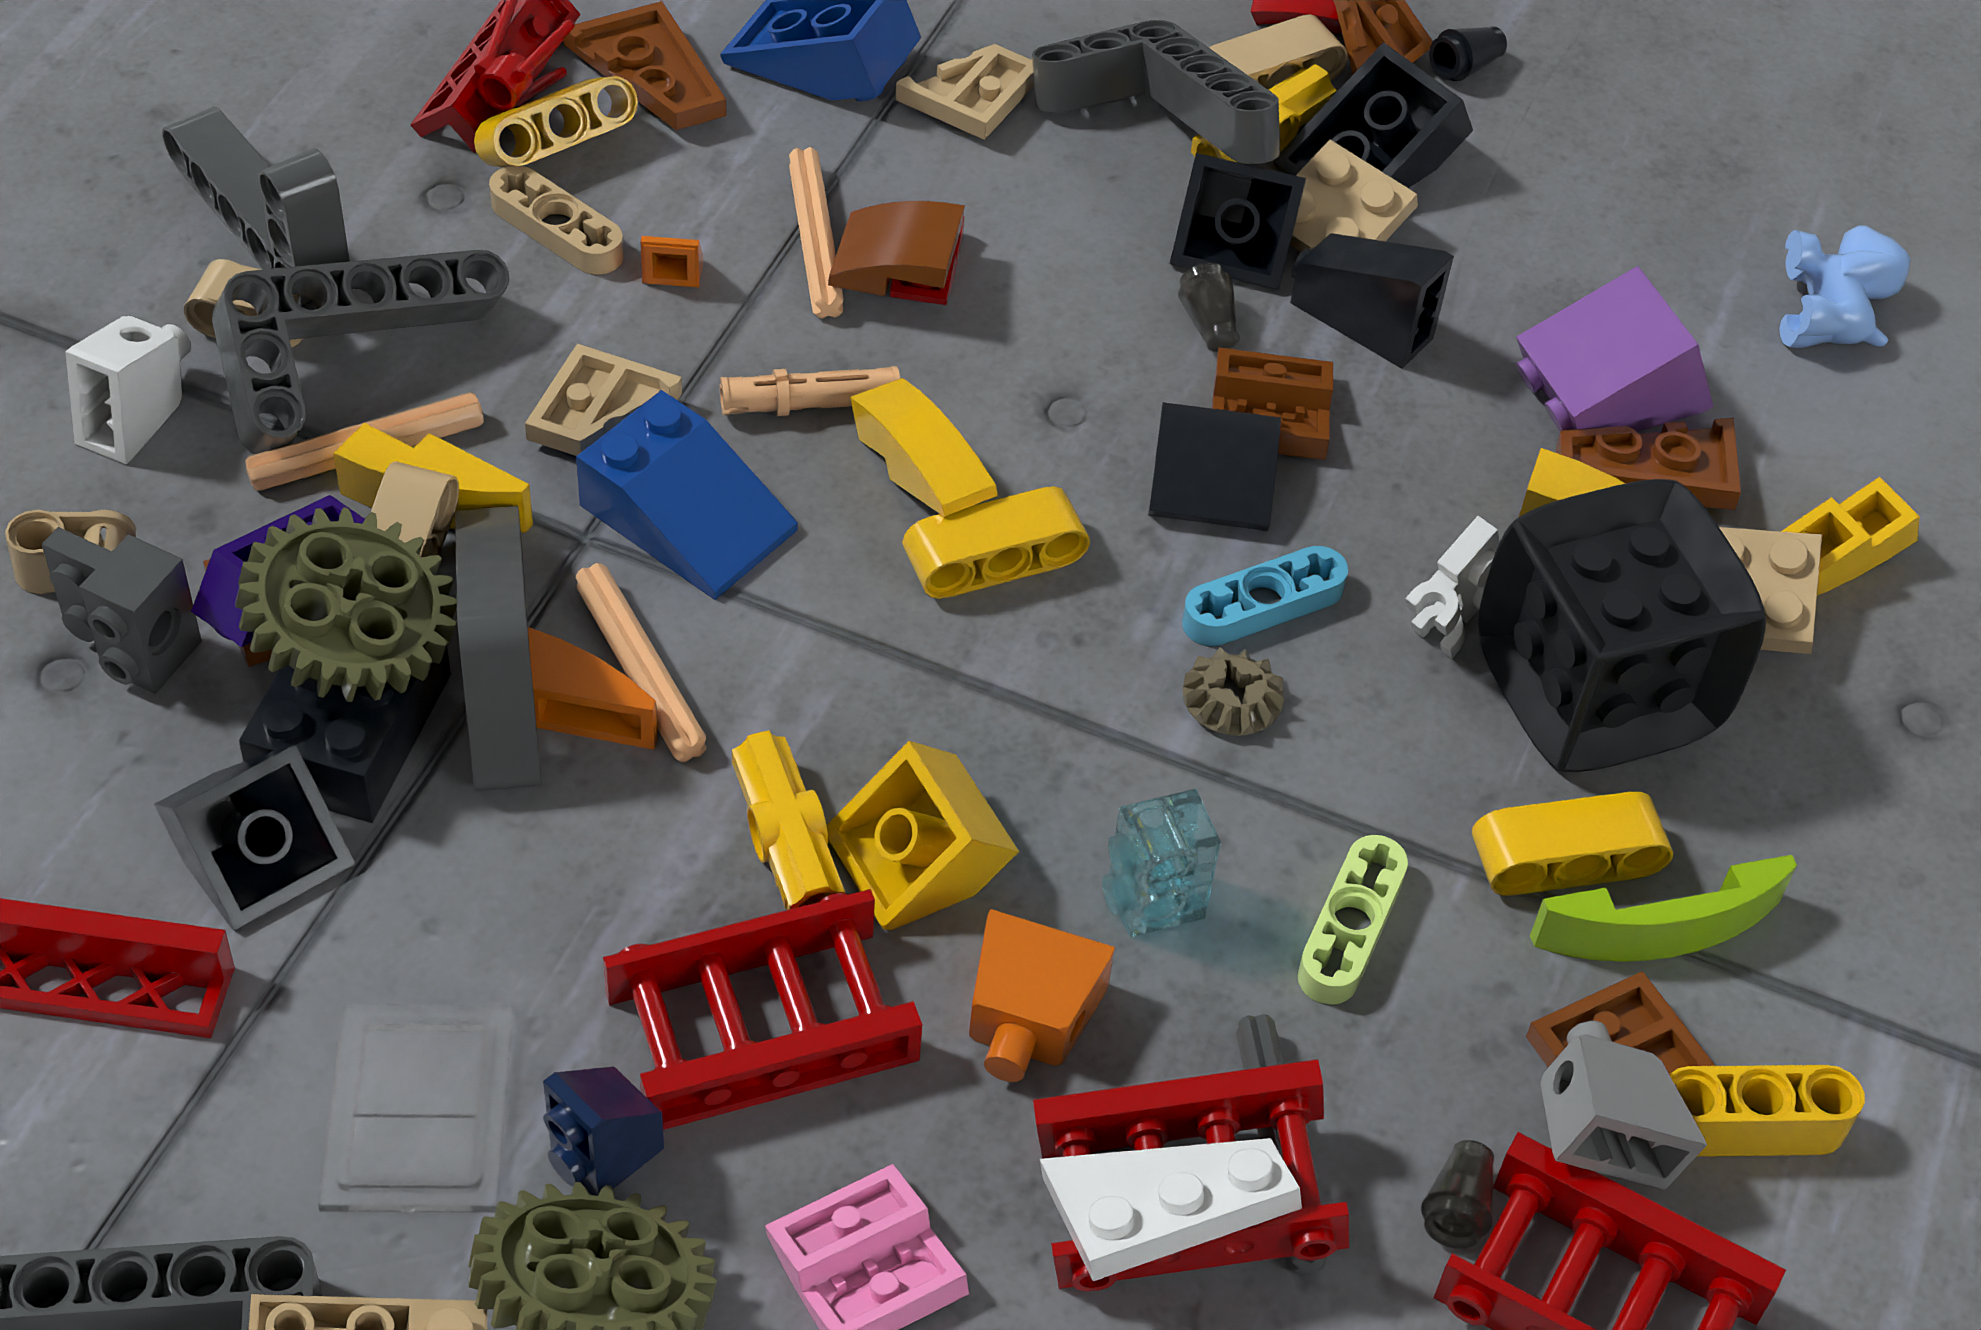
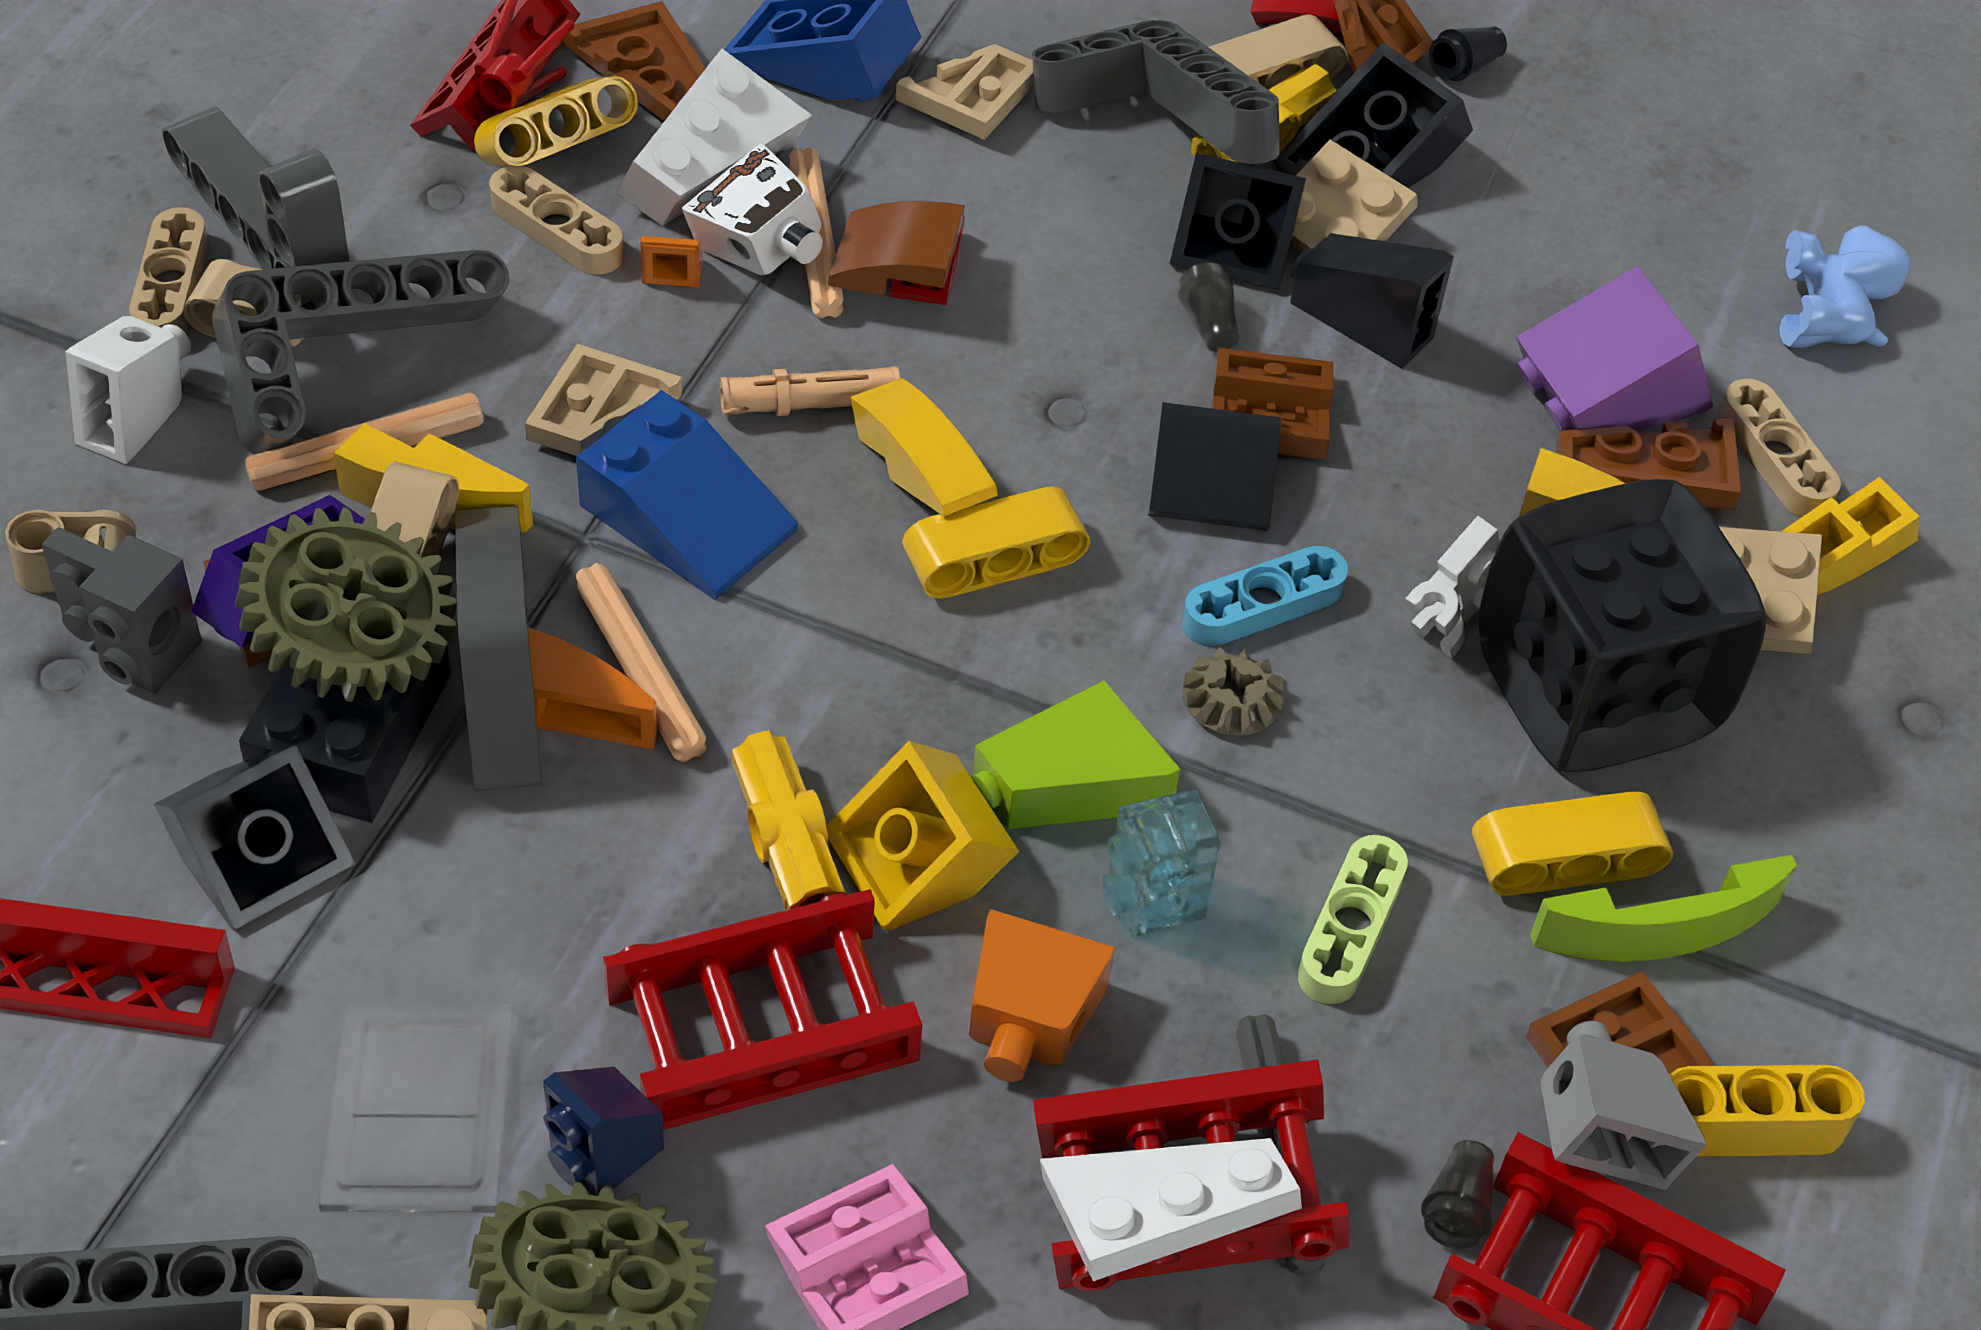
(162, 257): none -> tan beam
(708, 133): none -> white wedge
(756, 215): none -> white torso
(1072, 763): none -> lime slope
(1778, 424): none -> tan beam

